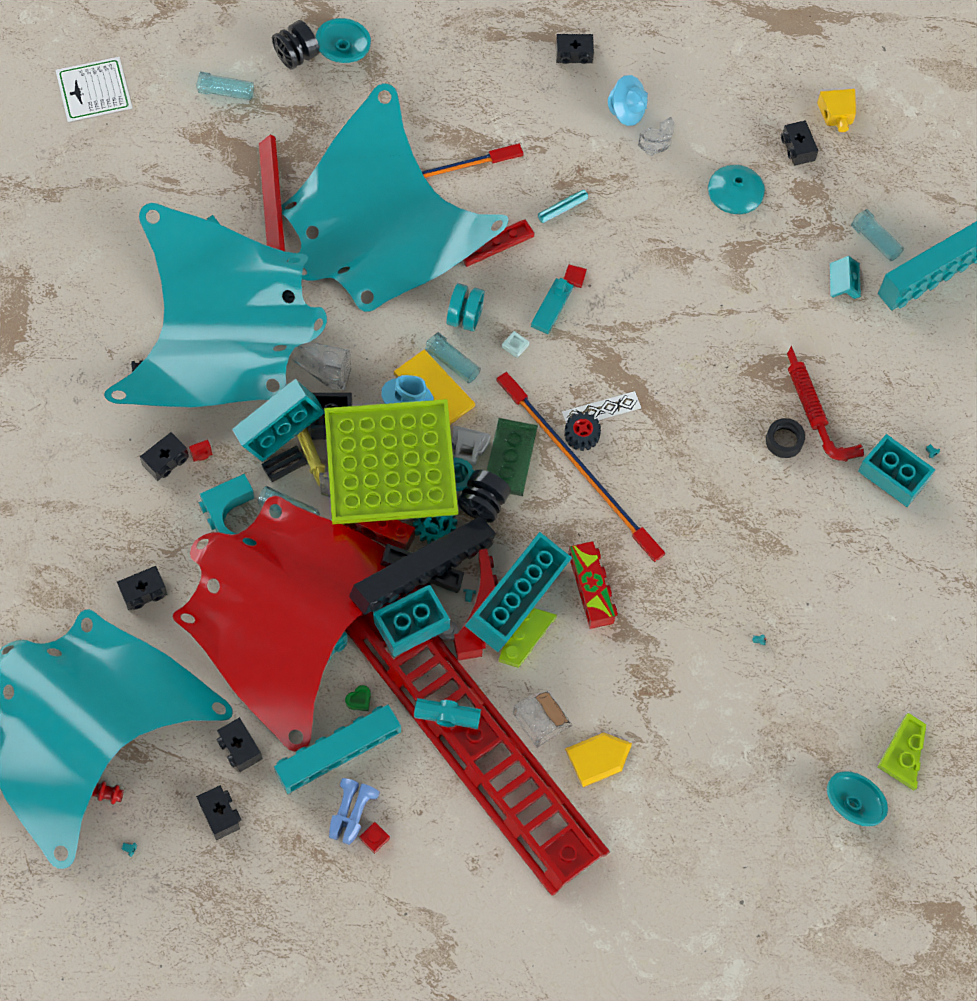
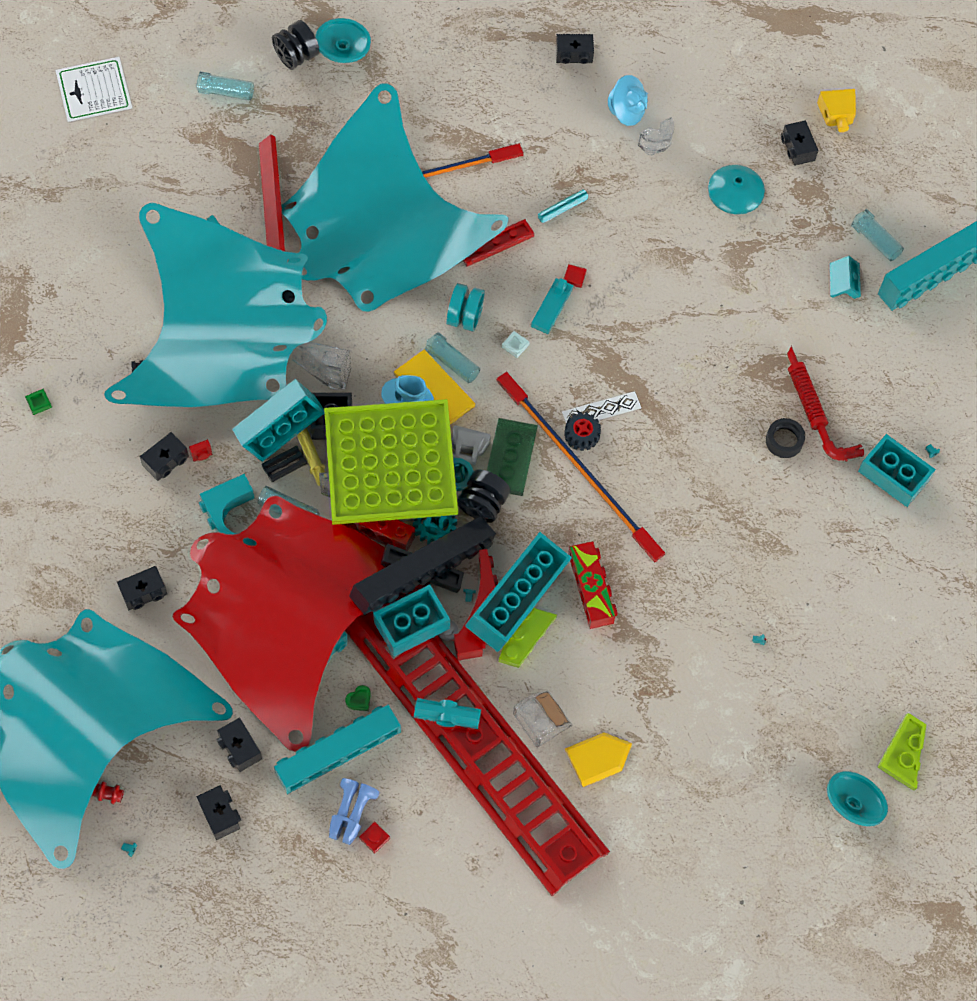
(38, 401): none -> green tile

